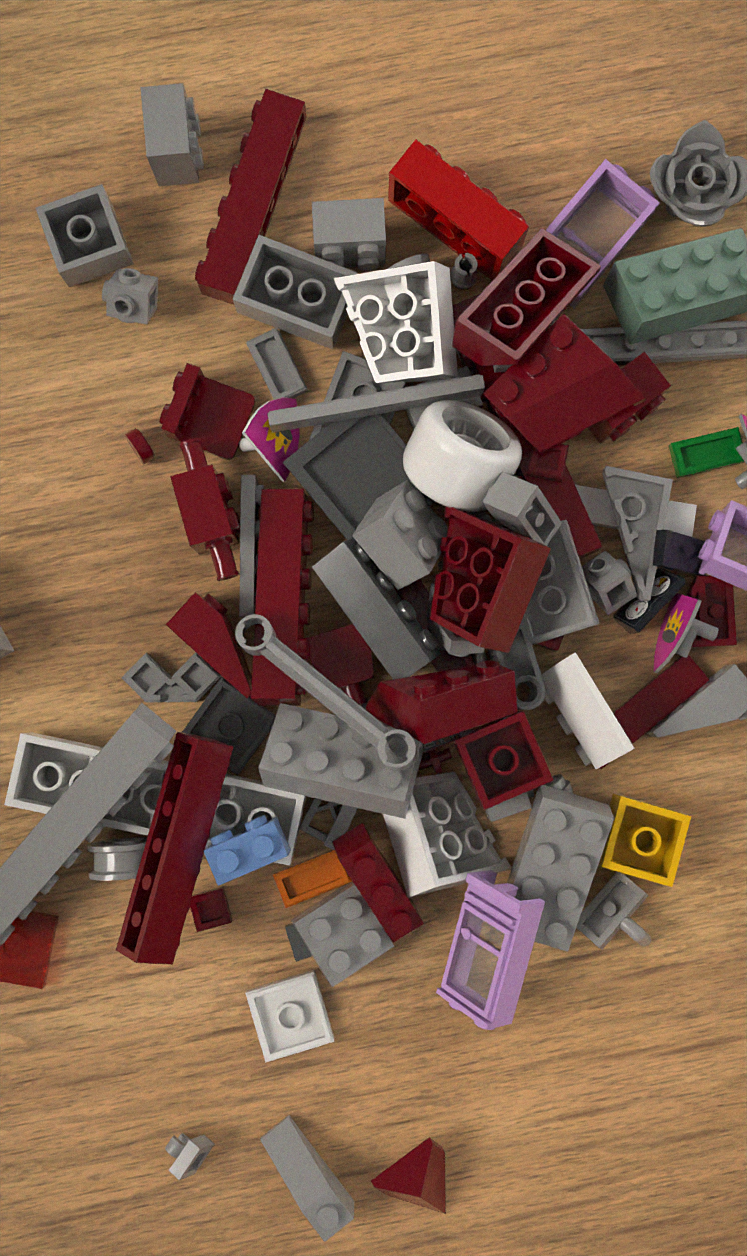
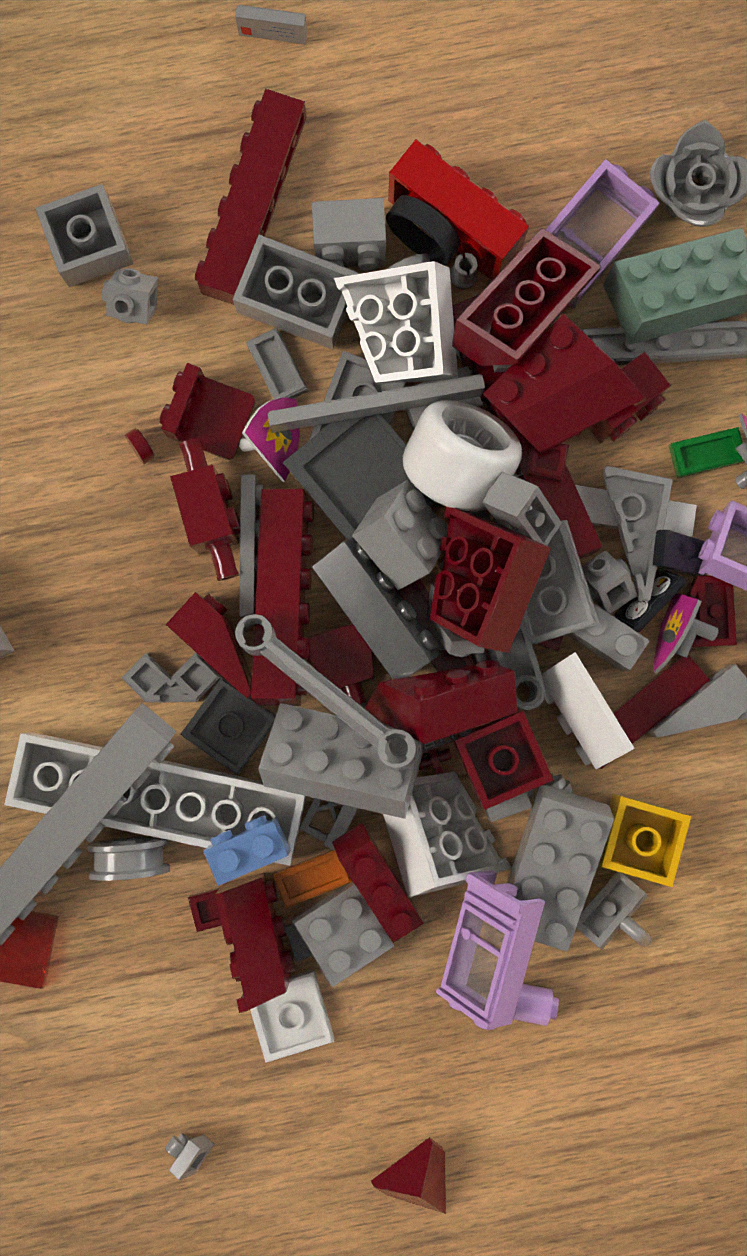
(171, 134): light grey brick -> none
(174, 849): dark red brick -> none
(257, 935): none -> dark red wedge
(271, 24): none -> light grey tile
(309, 1179): light grey slope -> none
(410, 210): none -> black tyre
(536, 1005): none -> lavender brick
(612, 641): none -> light grey brick

